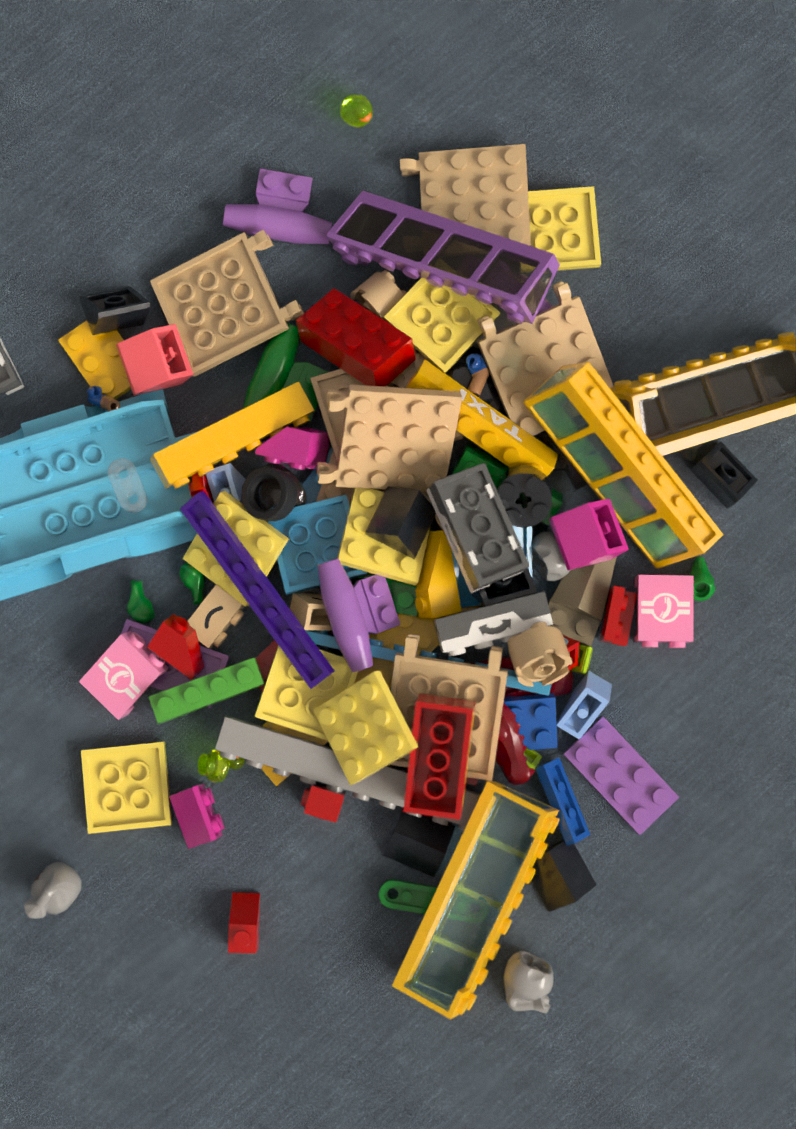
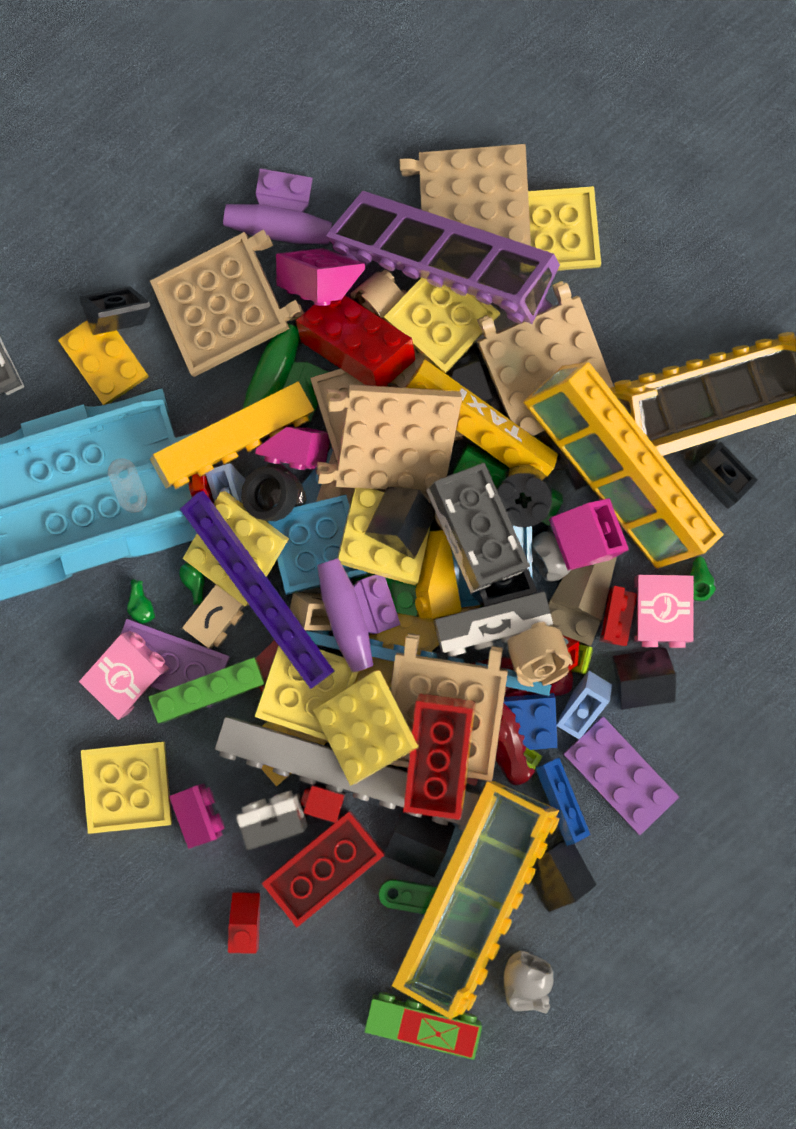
(53, 890): light grey piece -> none
(101, 400): arm -> none
(155, 360): coral slope -> none
(178, 646): red slope -> none
(217, 767): clear neon green animal -> none
(272, 821): none -> piece
(317, 274): none -> dark pink slope
(323, 868): none -> red brick
(356, 110): clear neon green animal -> none
(423, 1026): none -> bright green brick
(478, 371): arm -> none
(644, 678): none -> black slope

